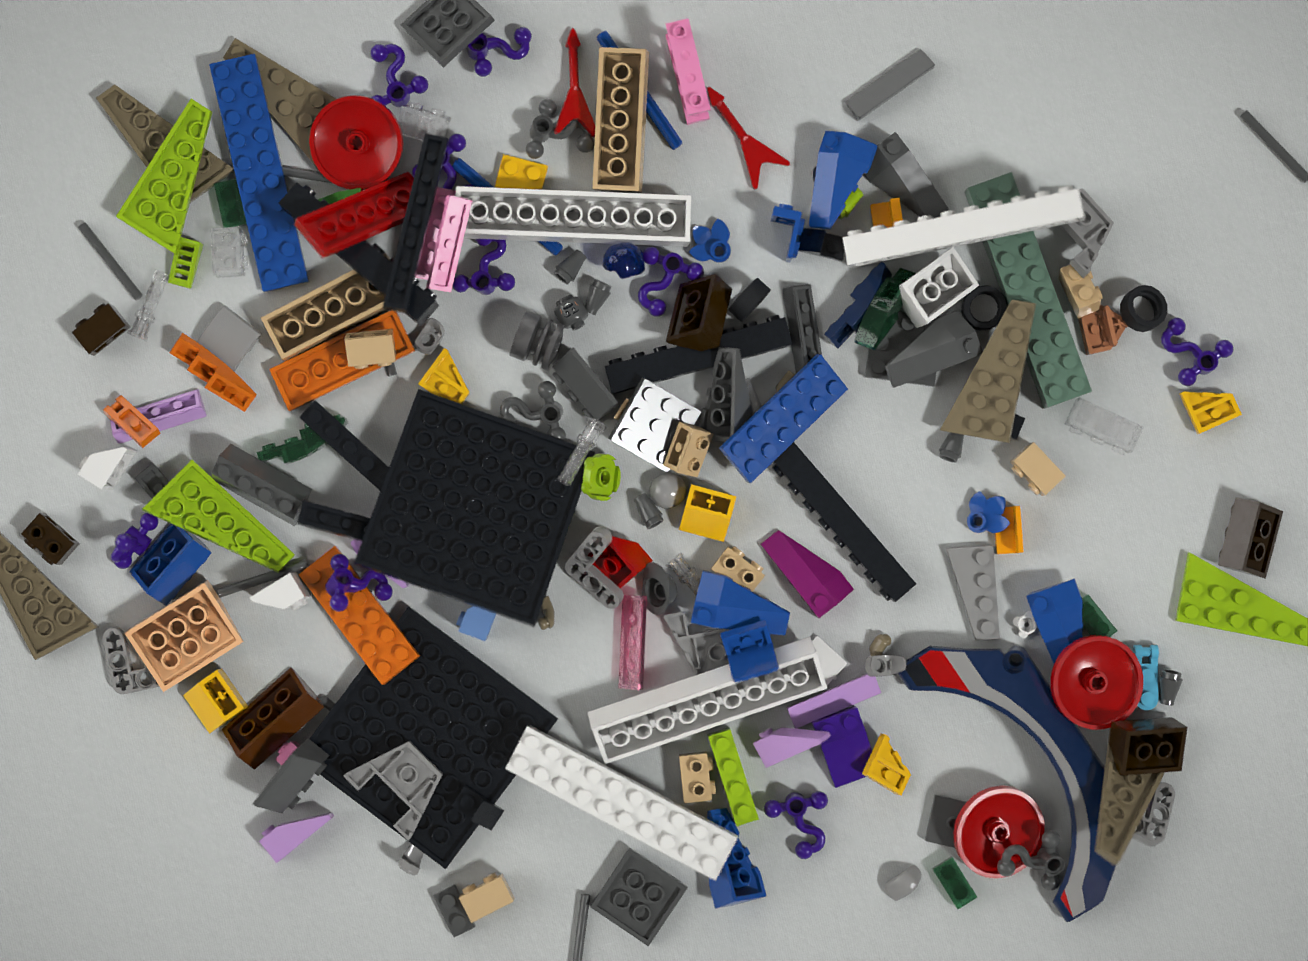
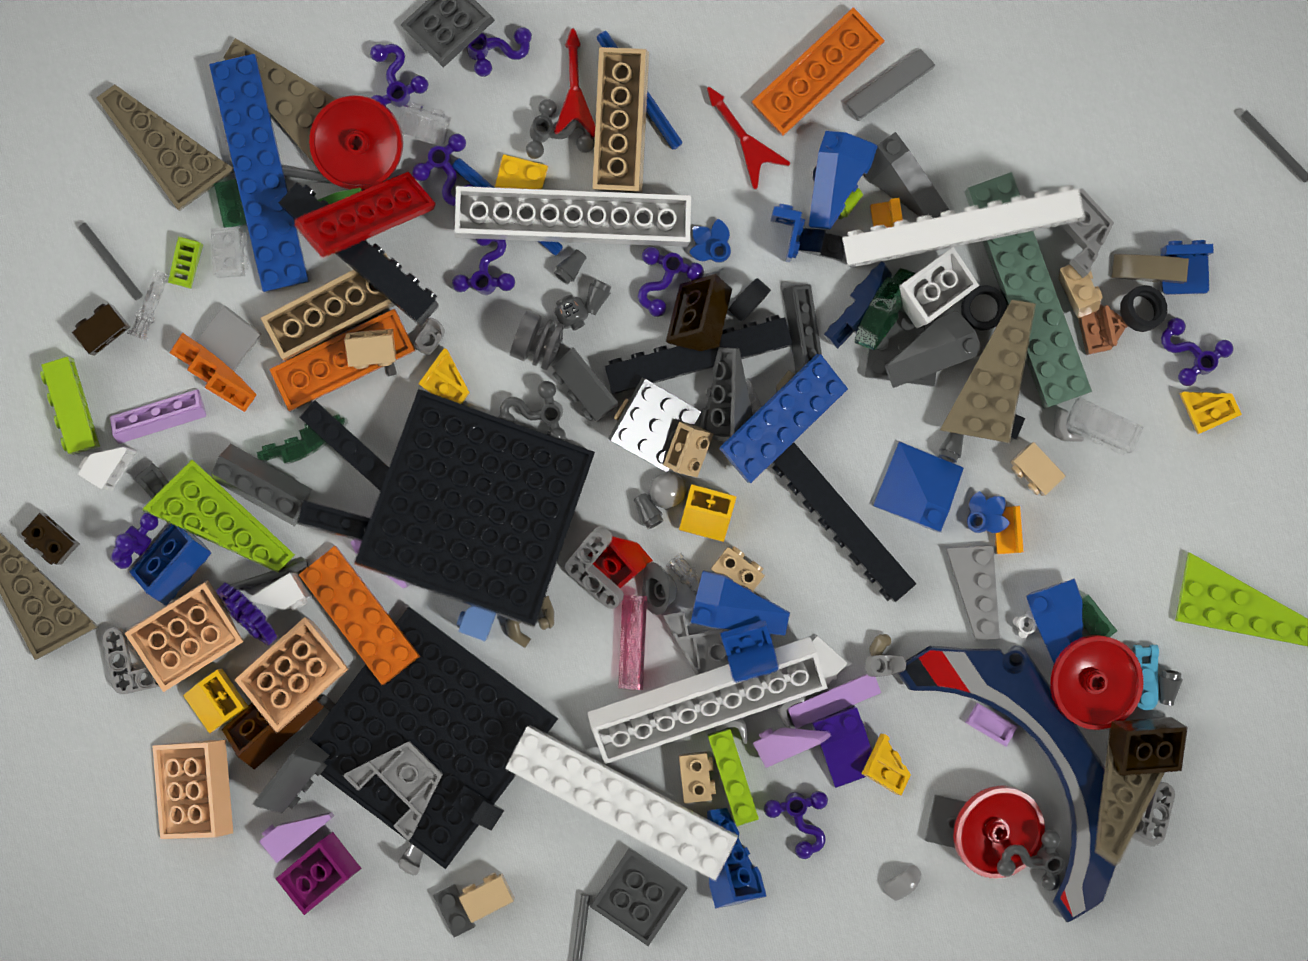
(70, 405): none -> lime brick
(131, 421): orange plate -> none
(165, 188): lime wing -> none
(193, 789): none -> light nougat slope
(246, 613): none -> dark purple gear
(286, 750): bright pink plate -> none
(292, 673): none -> light nougat slope
(318, 873): none -> magenta slope
(343, 581): dark purple piece -> none
(415, 223): black plate -> none
(443, 240): bright pink fence -> none
(515, 634): none -> dark tan arm
(586, 442): clear pin -> none
(595, 467): lime plate -> none
(624, 259): clear blue hair -> none
(687, 71): bright pink fence -> none
(738, 723): none -> light grey hair
(782, 709): none -> light grey hair
(811, 576): magenta wedge -> none
(818, 71): none -> orange plate
(919, 487): none -> blue slope
(954, 882): clear green plate -> none
(991, 724): none -> lavender tile
(1061, 429): none -> light grey hair
(1150, 268): none -> dark tan slope
(1198, 266): none -> blue bracket
(1250, 537): dark brown slope -> none

